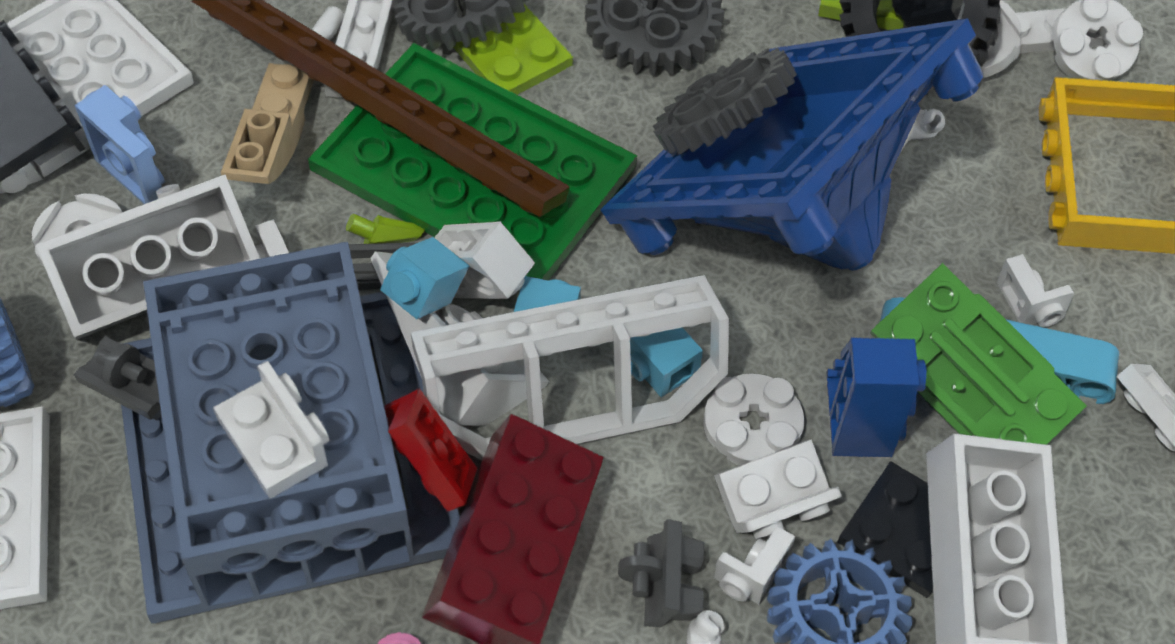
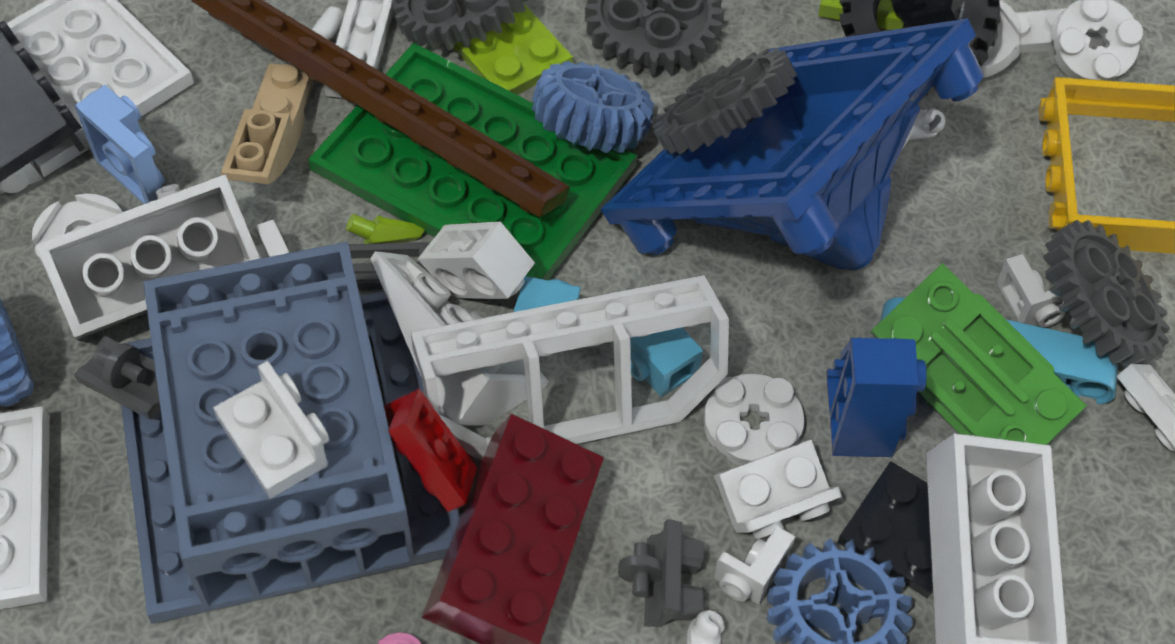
(423, 277): medium azure brick -> none
(592, 106): none -> medium blue gear
(1106, 294): none -> dark grey gear

